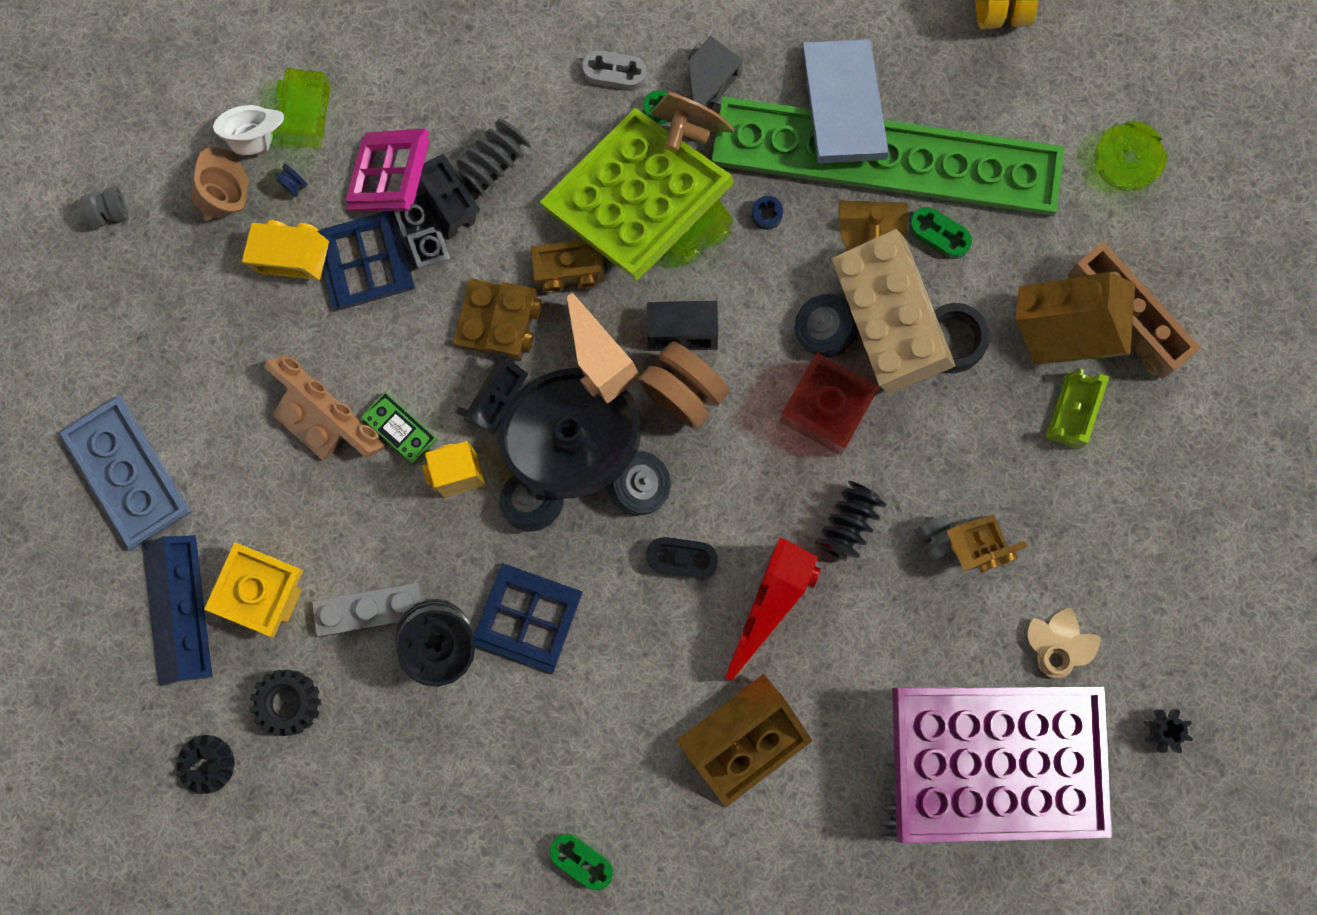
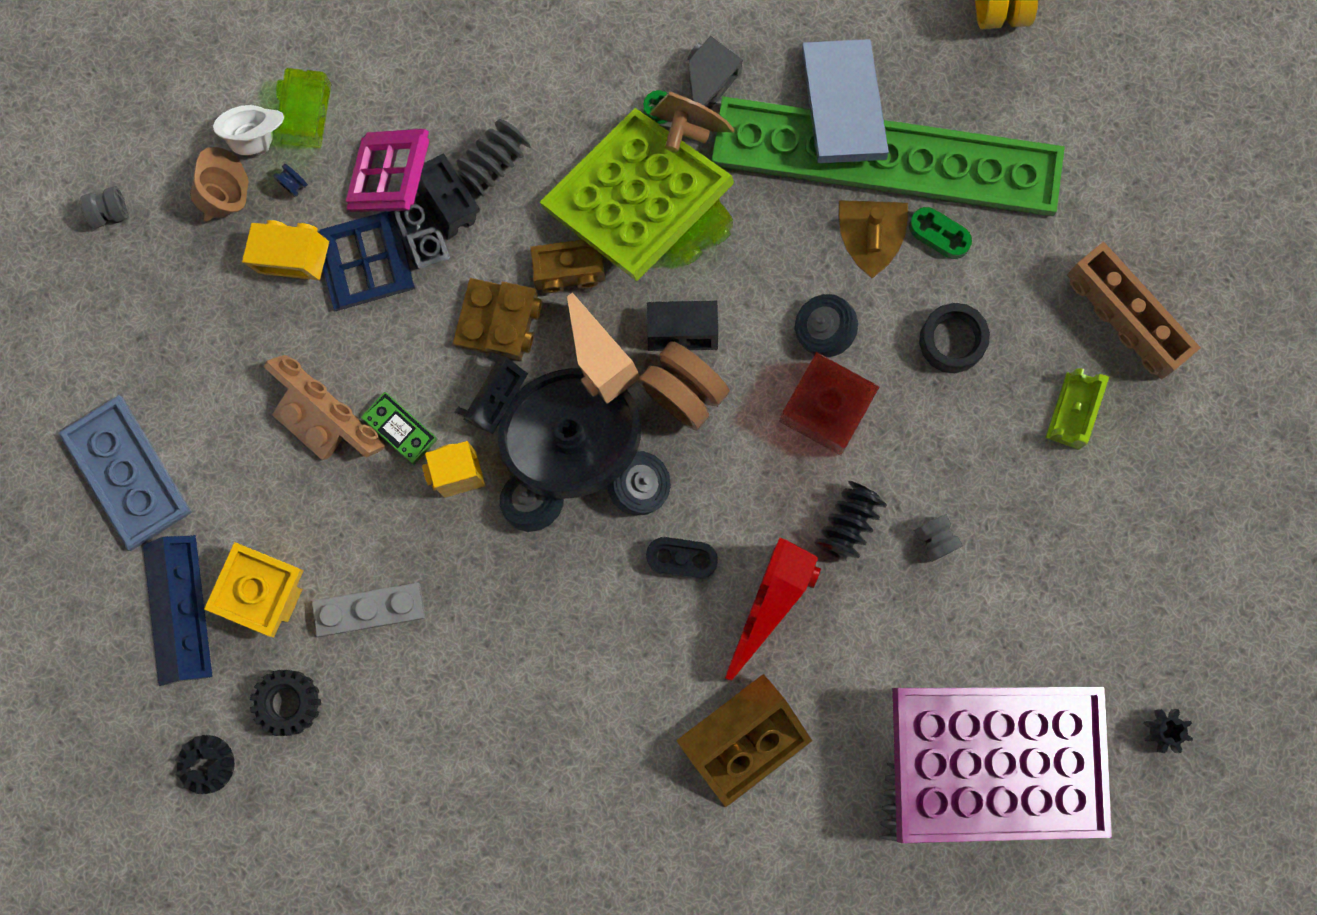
(429, 662): black wheel -> none
(538, 587): dark blue piece -> none
(576, 869): green beam -> none
(616, 63): light grey beam -> none
(756, 212): dark blue bush -> none
(893, 312): tan brick -> none
(982, 544): pearl gold bracket -> none
(1063, 638): tan plate -> none
(1076, 318): pearl gold slope -> none
(1148, 149): clear neon green plate -> none

